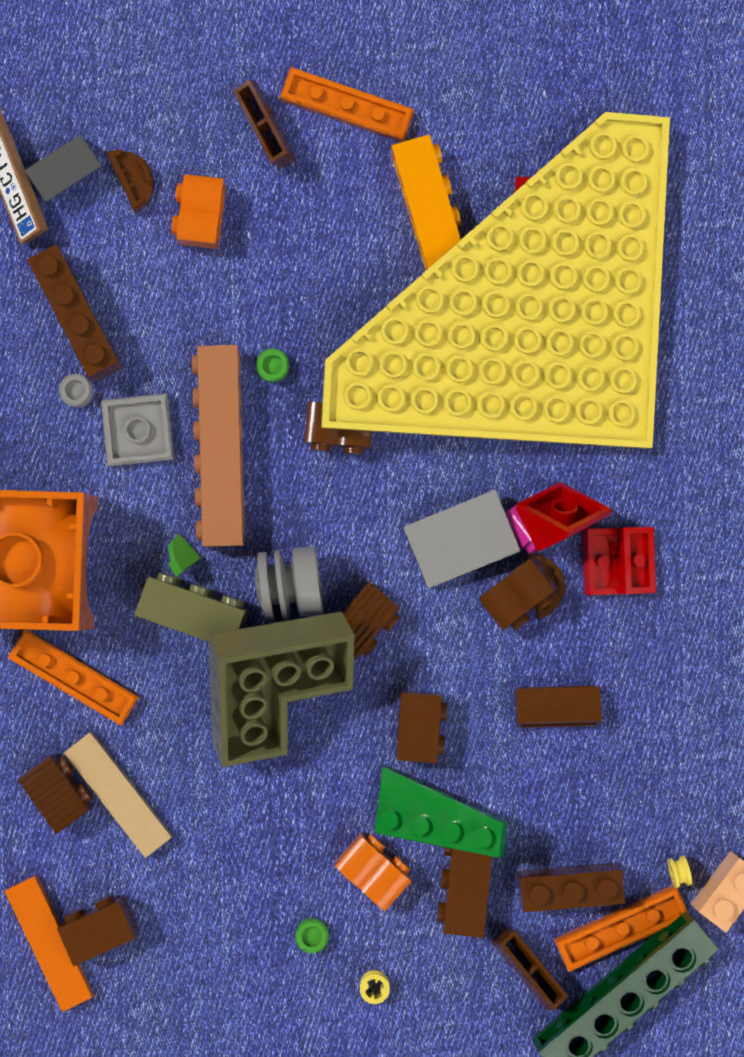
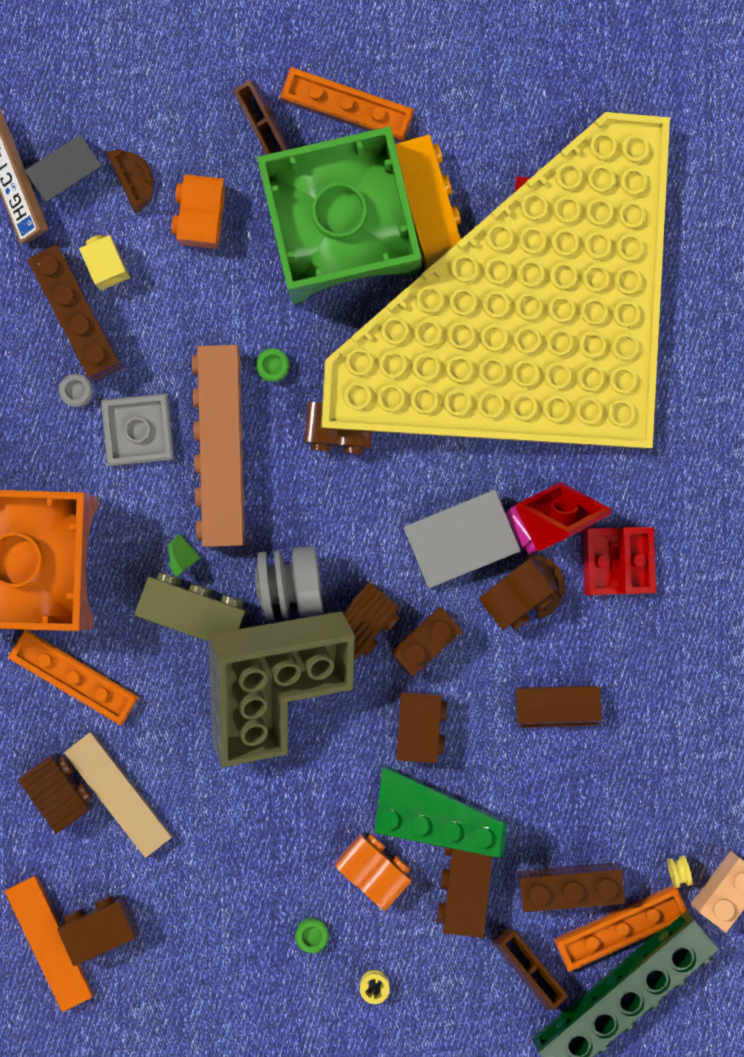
(104, 261): none -> light yellow brick
(340, 212): none -> bright green piece
(426, 641): none -> reddish brown brick

